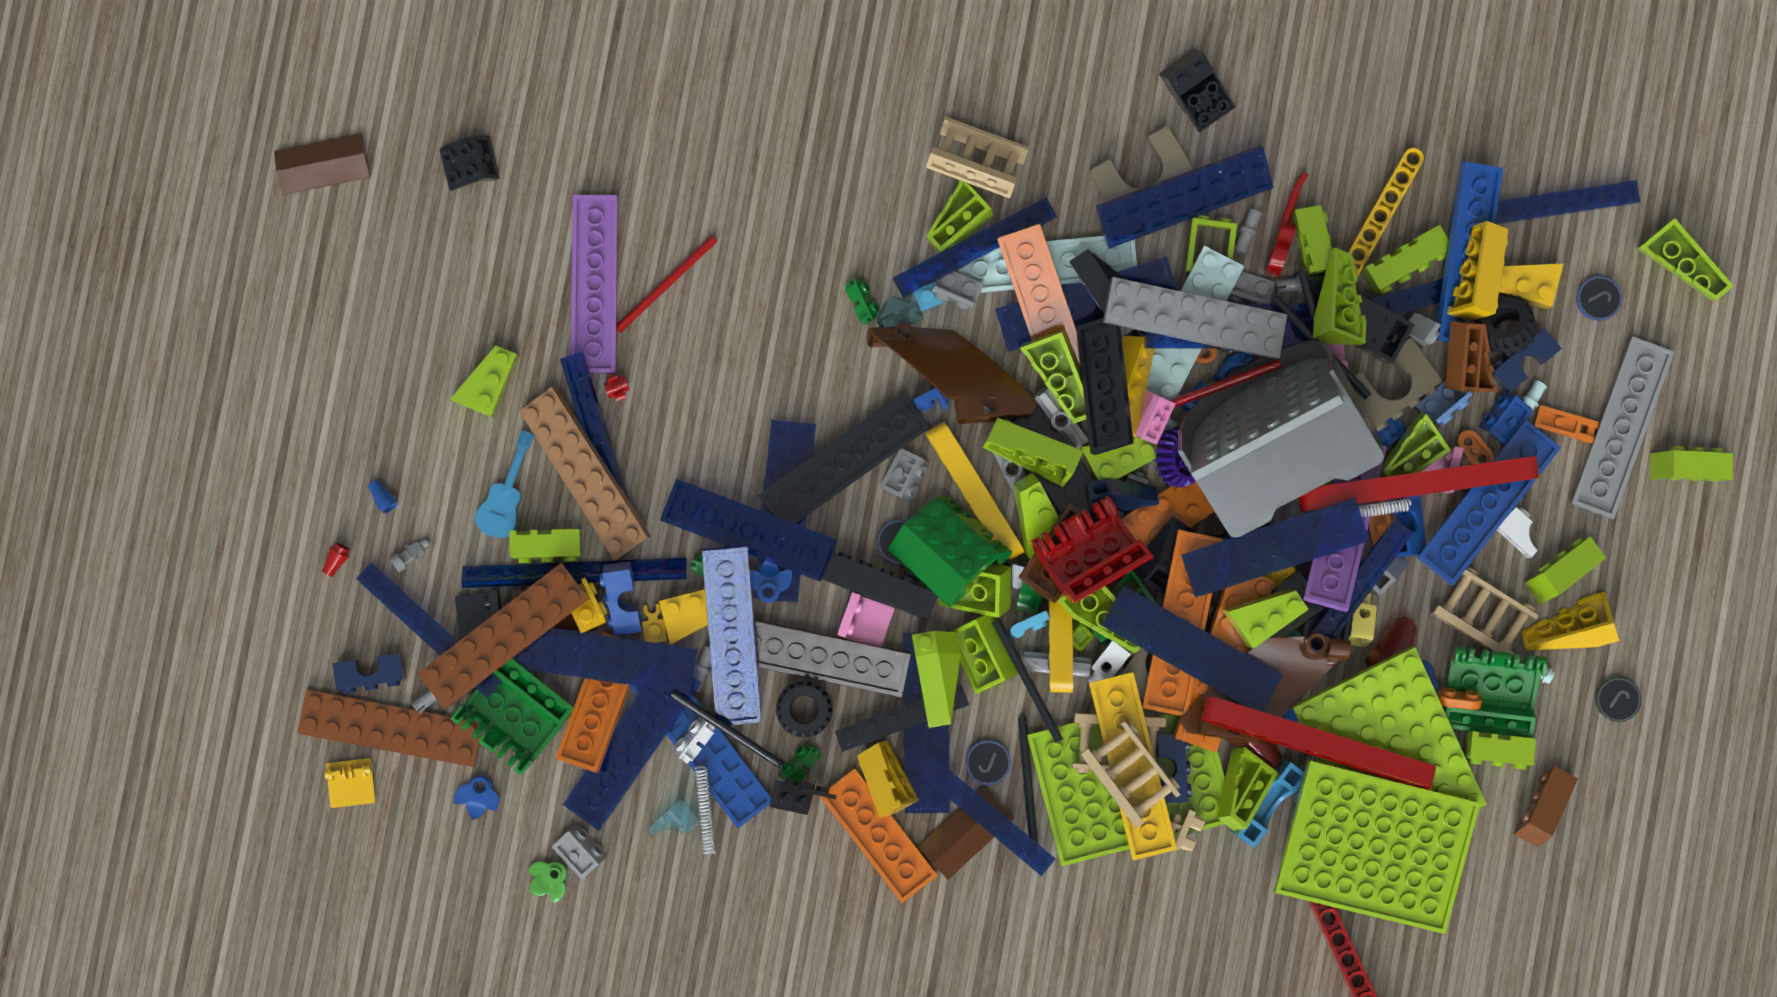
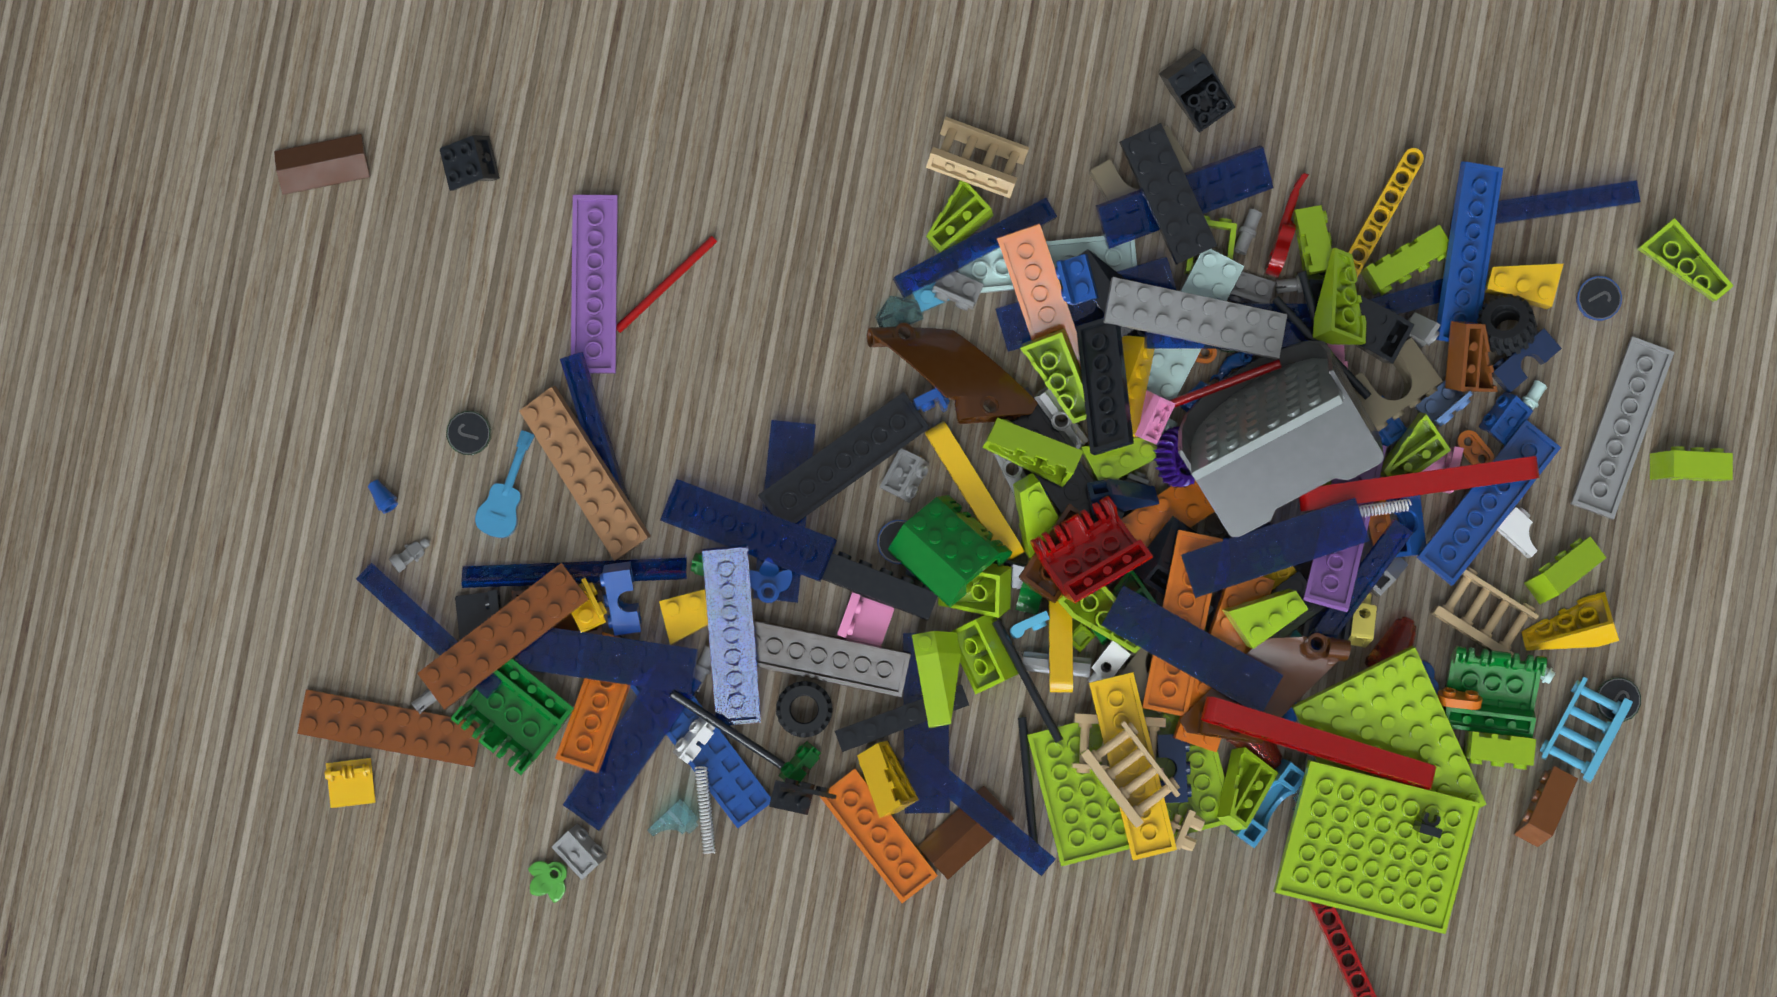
(335, 558): red cone -> none
(389, 671): dark blue arch -> none
(468, 433): none -> black tile
(477, 800): blue plate -> none
(487, 383): lime wedge -> none
(545, 545): lime wedge -> none
(616, 387): red gear -> none
(654, 628): yellow plate -> none
(859, 291): green hinge -> none
(988, 762): black tile -> none
(1076, 280): none -> blue bracket
(1168, 193): none -> black plate
(1427, 827): none -> black tile
(1480, 273): yellow wedge -> none
(1565, 424): orange plate -> none
(1608, 728): none -> medium azure fence

